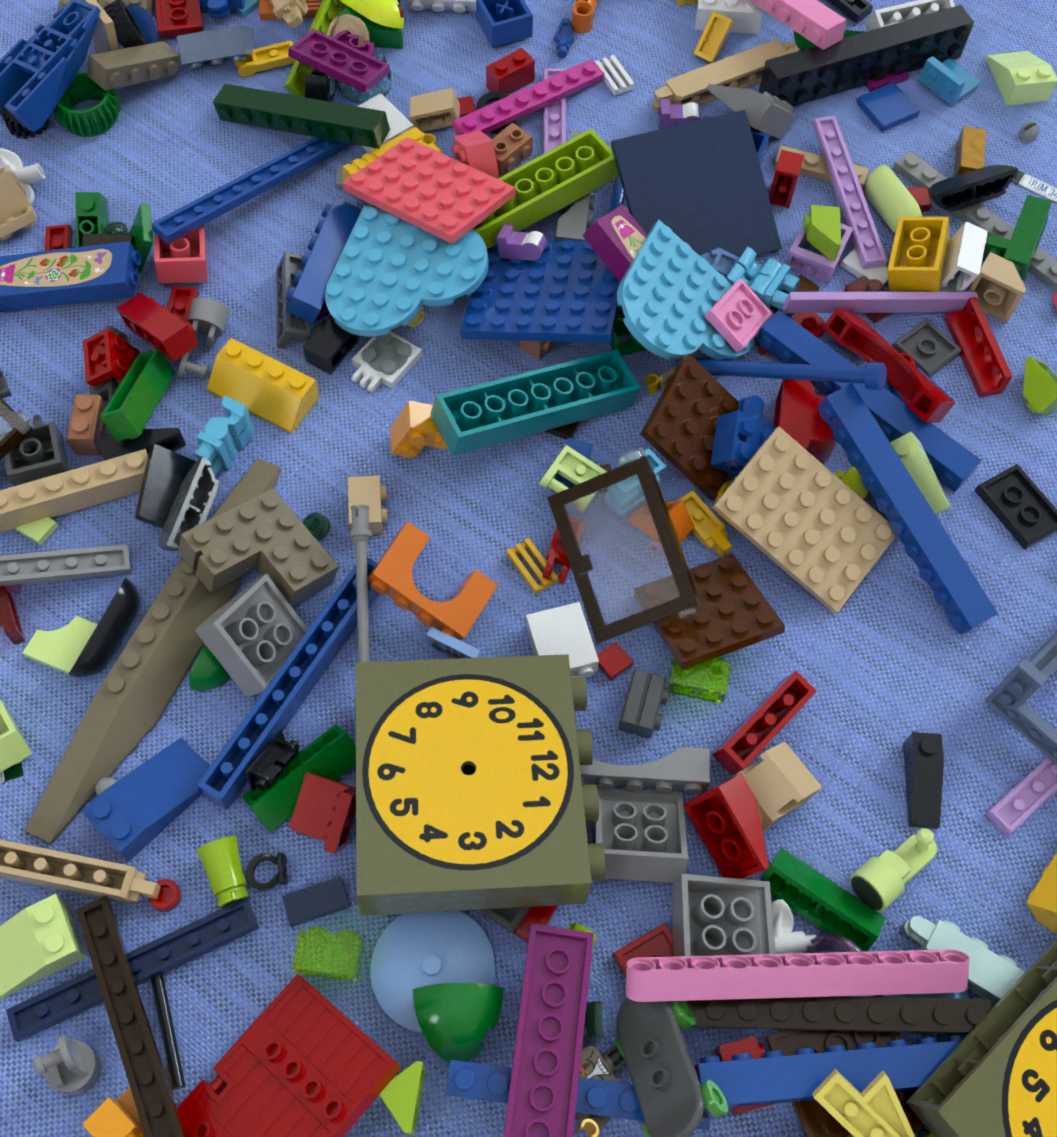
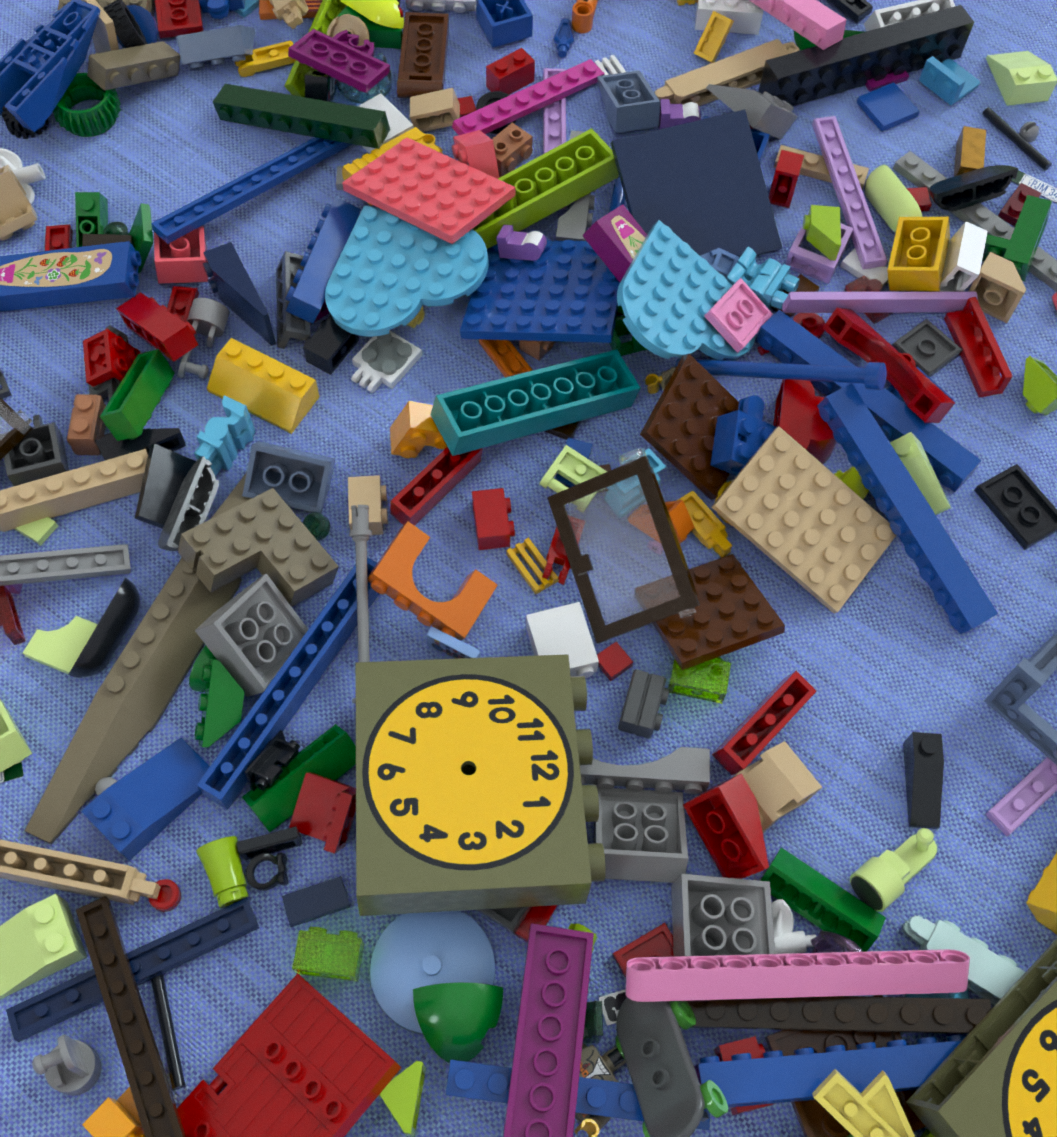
(219, 705): none -> green slope
(236, 289): none -> dark blue slope
(269, 843): none -> black tile
(295, 475): none -> sand blue slope
(423, 54): none -> reddish brown hinge
(432, 485): none -> red brick
(491, 518): none -> red brick
(505, 357): none -> orange tile
(611, 1005): none -> black sticker
(629, 101): none -> sand blue slope
(1013, 207): none -> dark red plate
(1017, 139): none -> black bar

